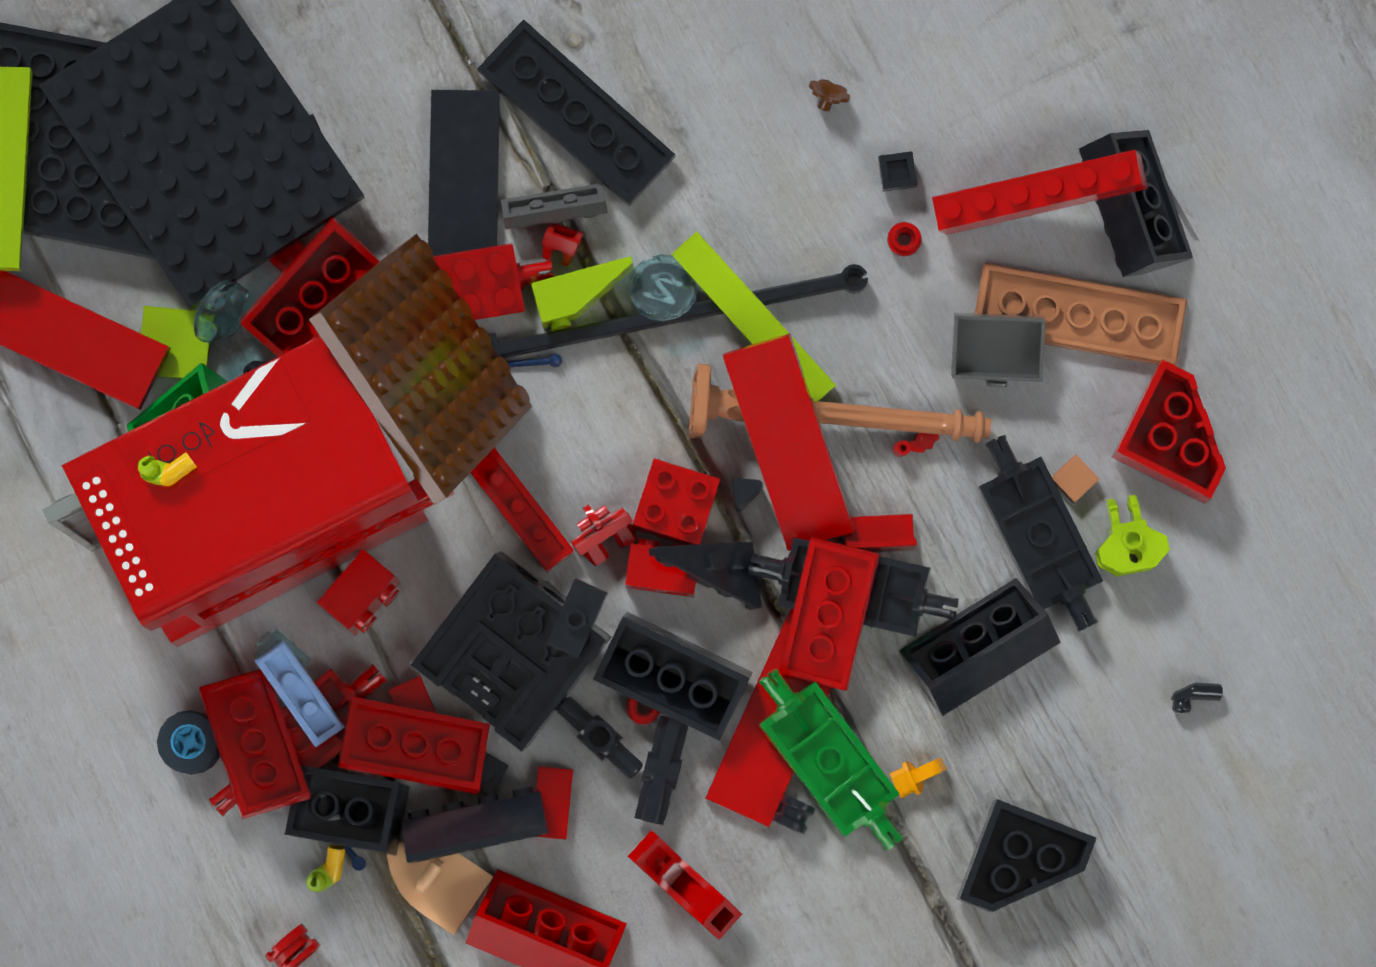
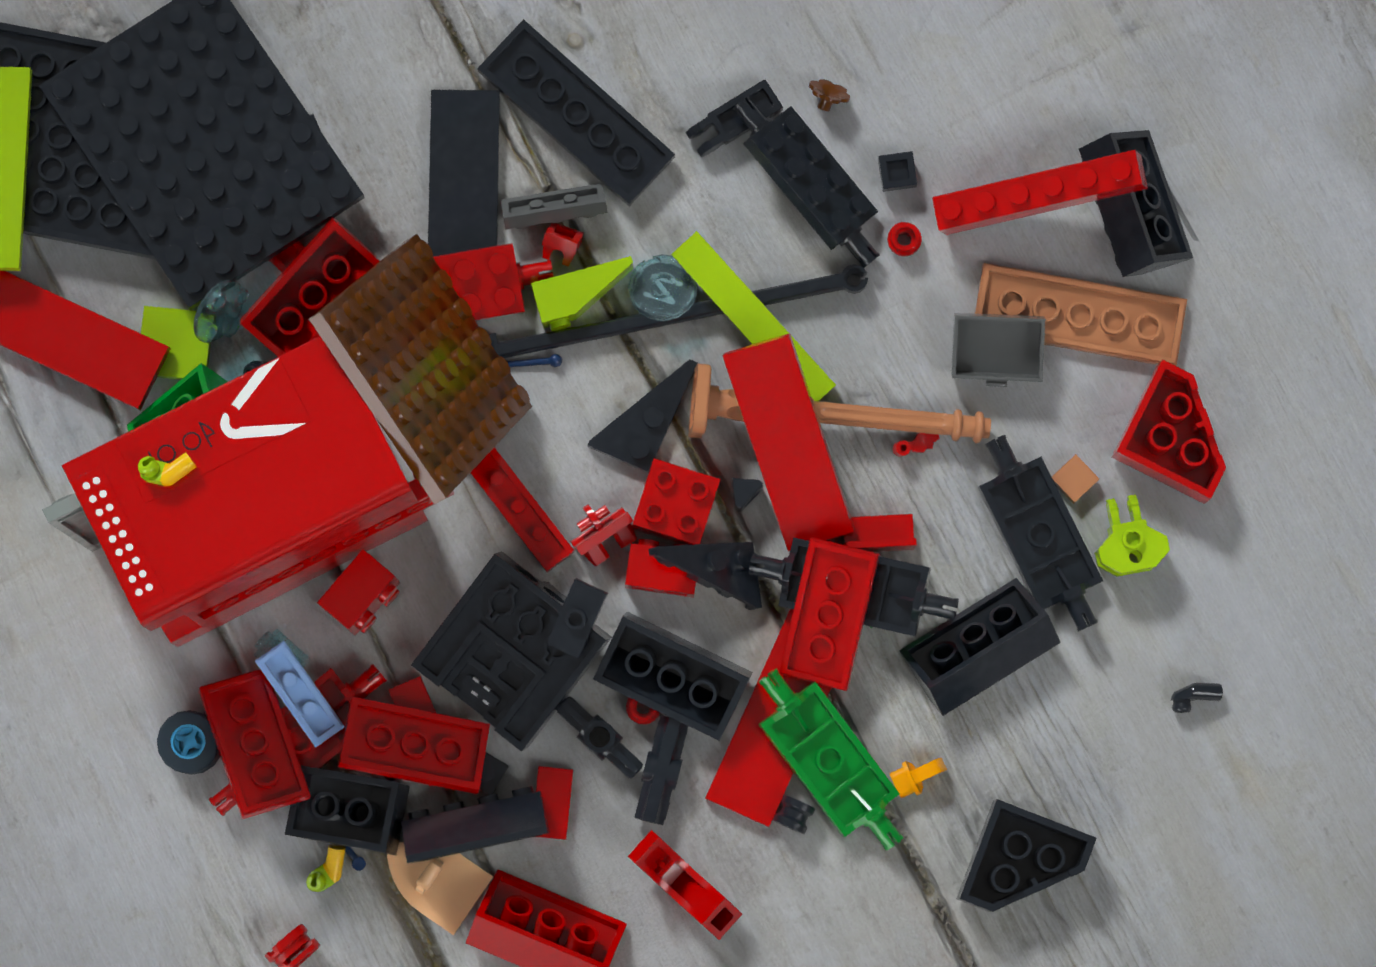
(642, 428): none -> black wing
(727, 122): none -> black hinge
(810, 178): none -> black plate

